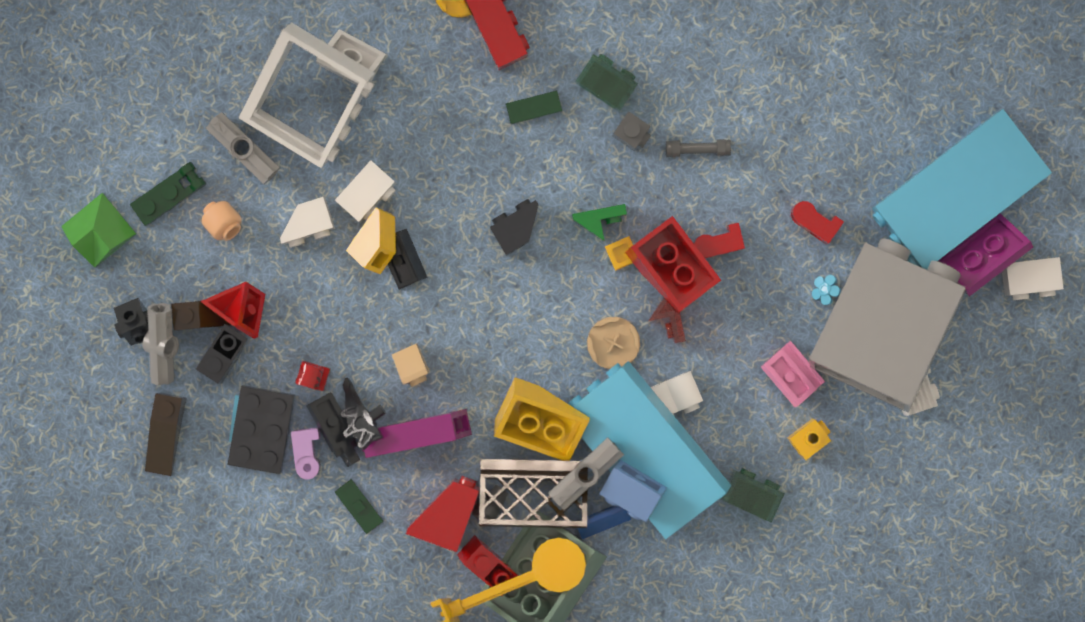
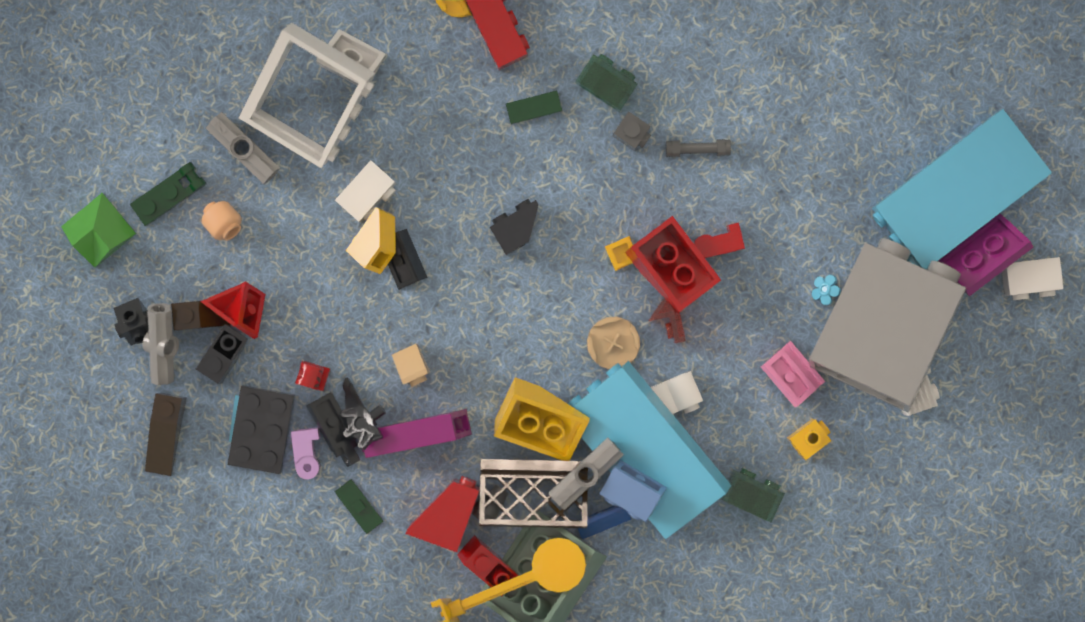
(308, 220): white slope -> none
(592, 219): green slope -> none
(809, 219): red leg -> none

